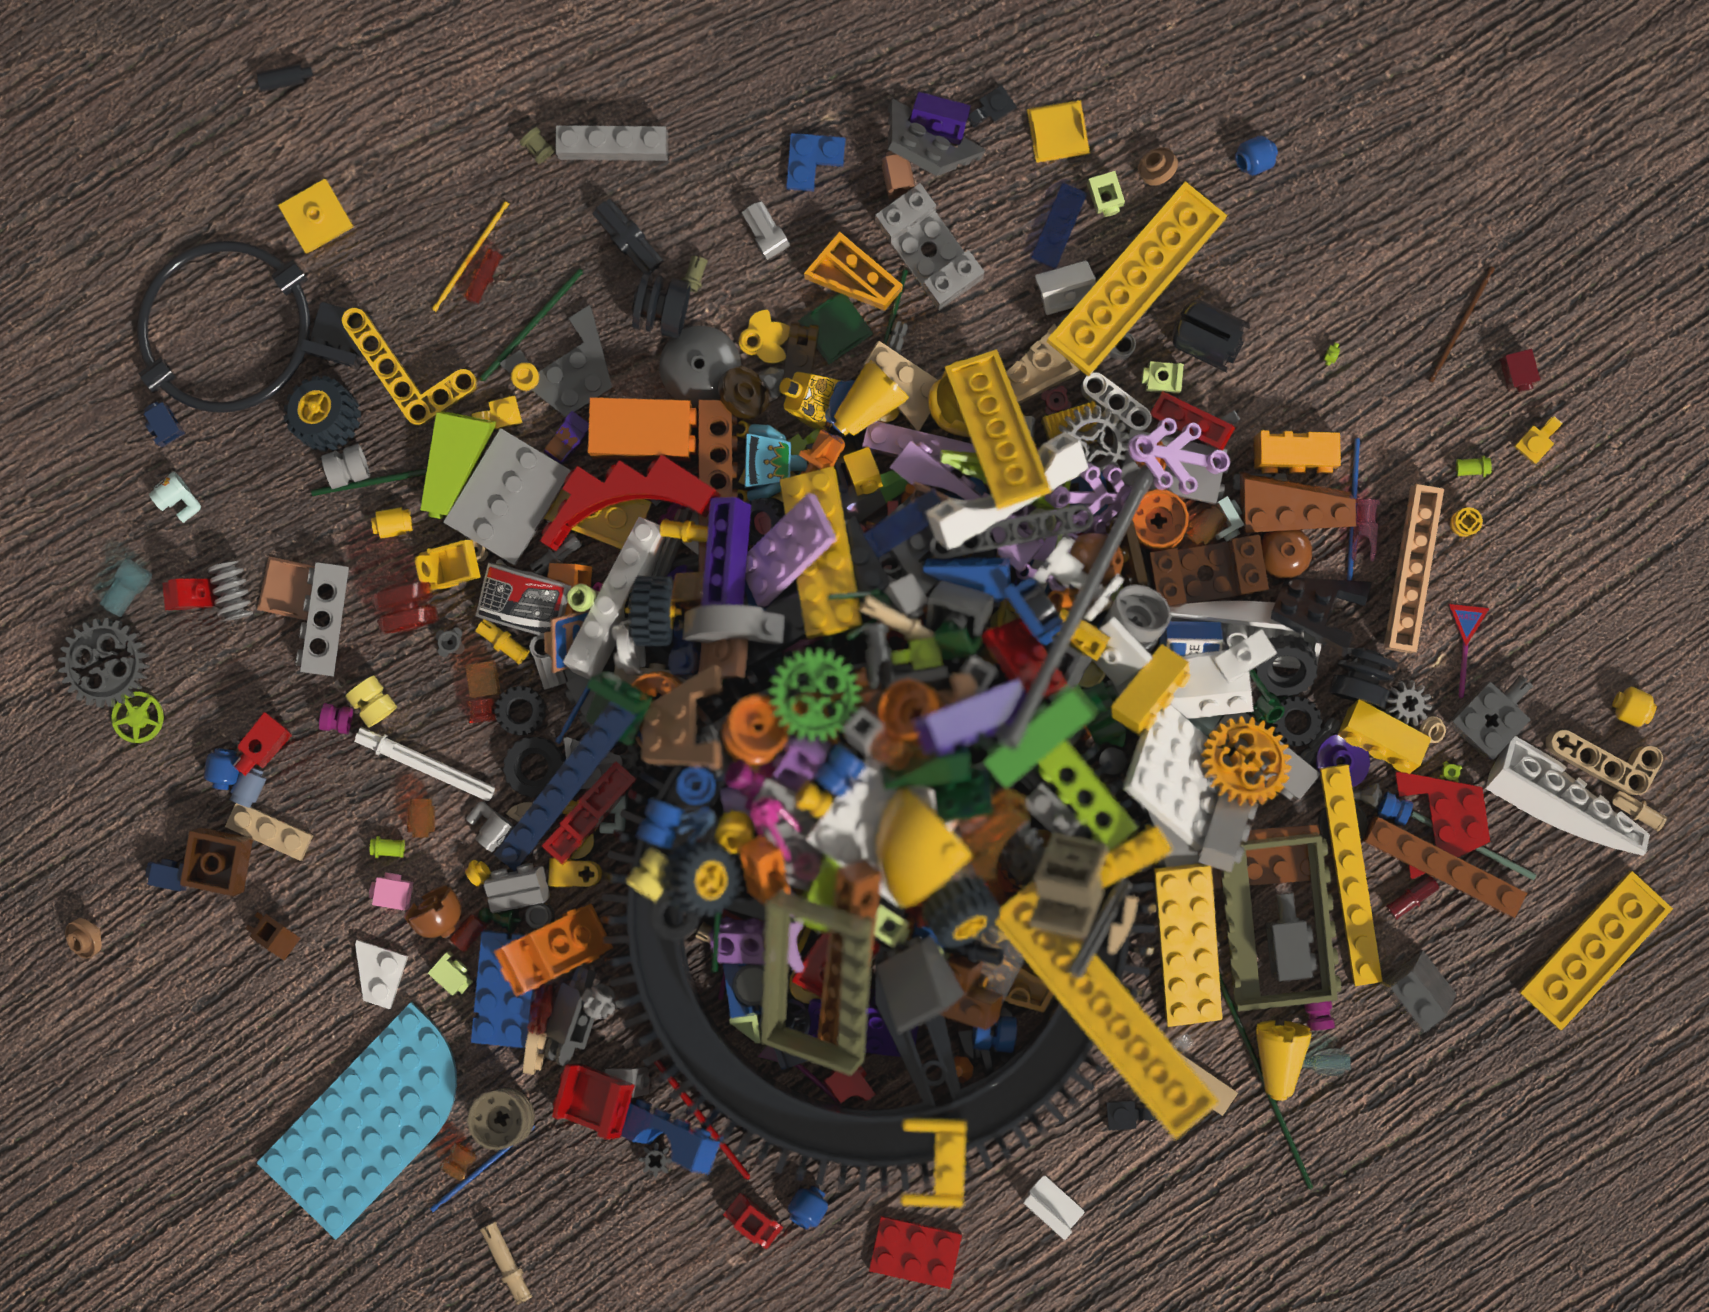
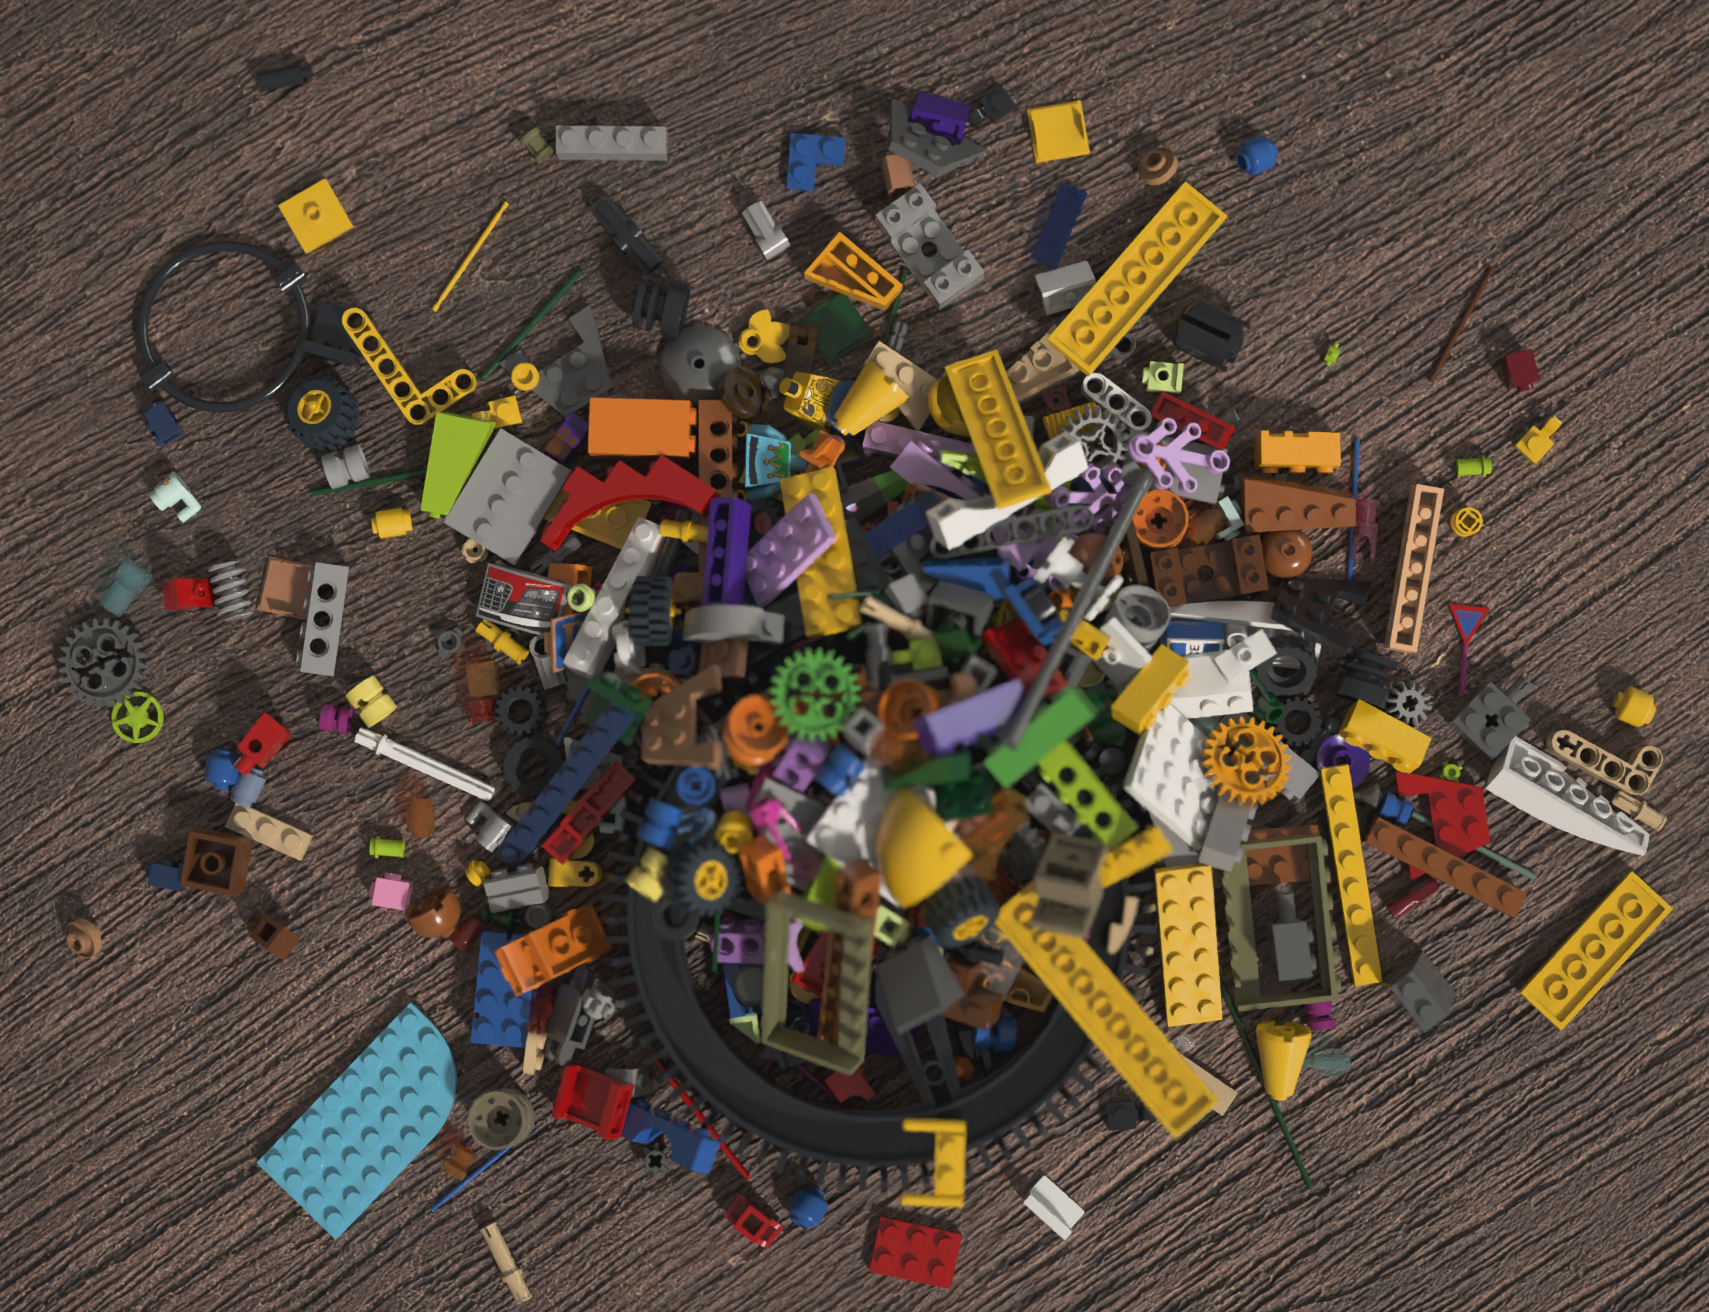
(379, 973): white wing -> none
(405, 608): clear red wheel -> none
(448, 565): yellow piece -> none
(451, 974): yellowish green brick -> none
(483, 276): clear red pin -> none
(695, 272): olive pin -> none
(746, 780): magenta wheel -> none
(812, 799): yellow wheel -> none
(863, 471): yellow brick -> none
(1099, 928): dark grey axle -> none
(1108, 184): yellowish green brick -> none
(1433, 728): tan plate -> none

